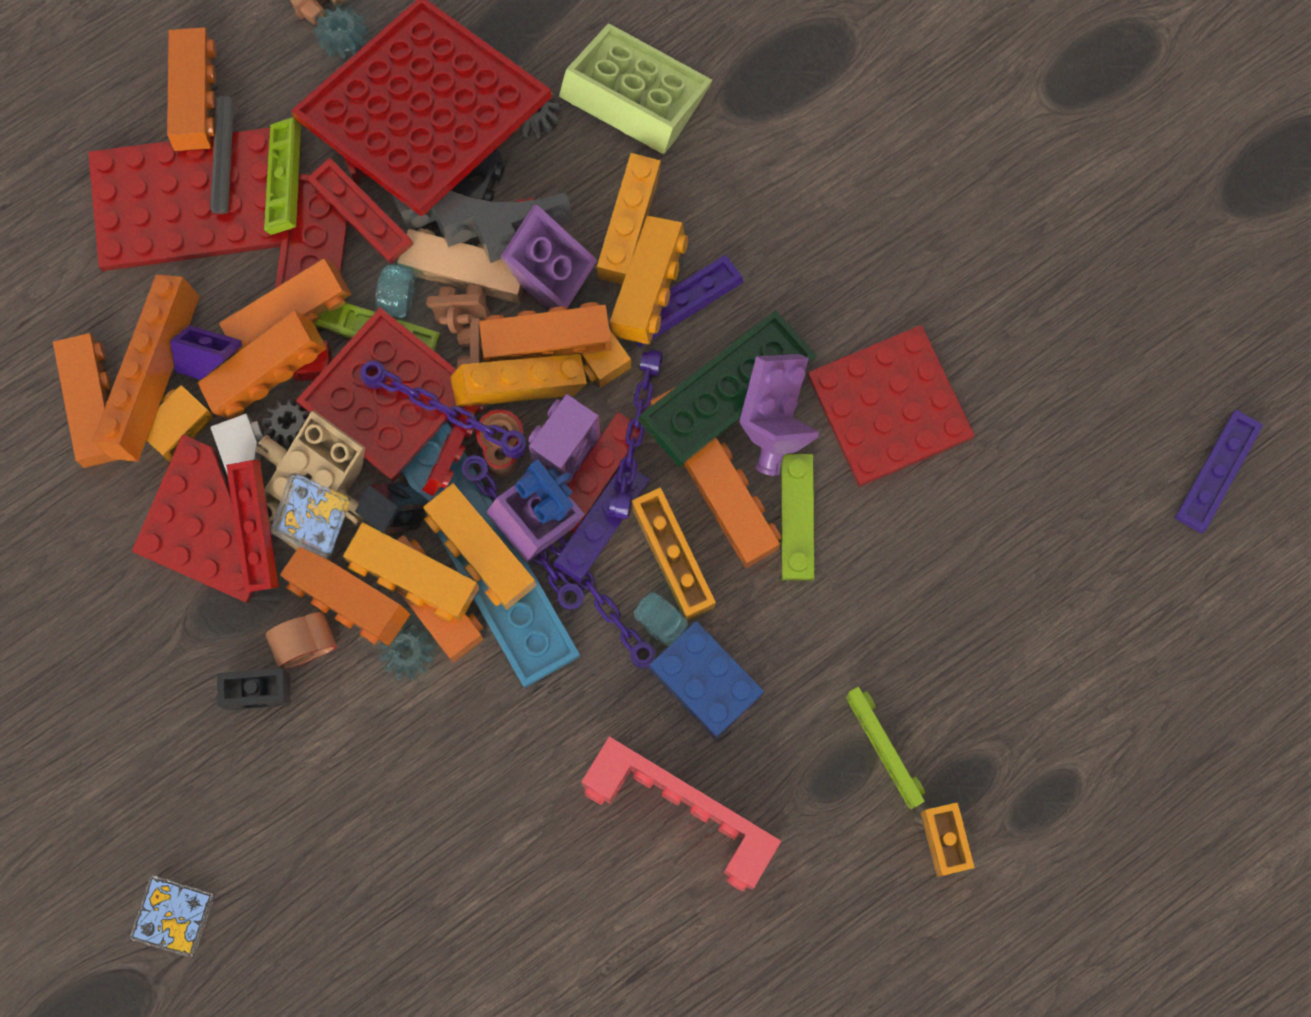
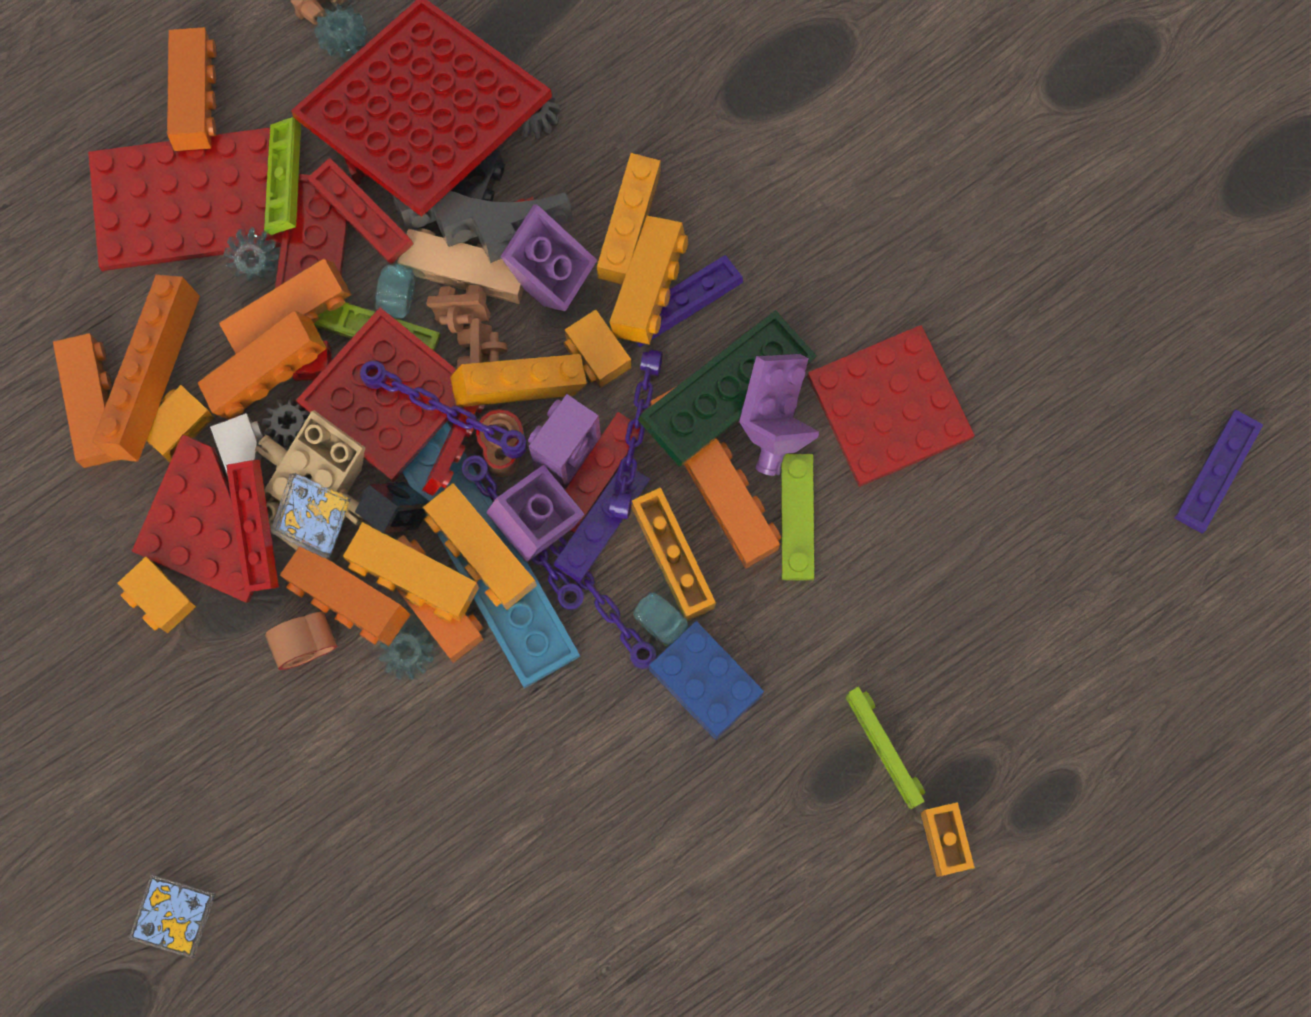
(155, 595): none -> light orange brick
(200, 351): dark purple slope -> none
(222, 155): dark grey axle -> none
(253, 689): black brick -> none
(261, 249): none -> clear light blue gear
(546, 333): orange brick -> none
(550, 488): blue hips -> none
(614, 766): coral plate -> none
(634, 88): yellowish green slope -> none

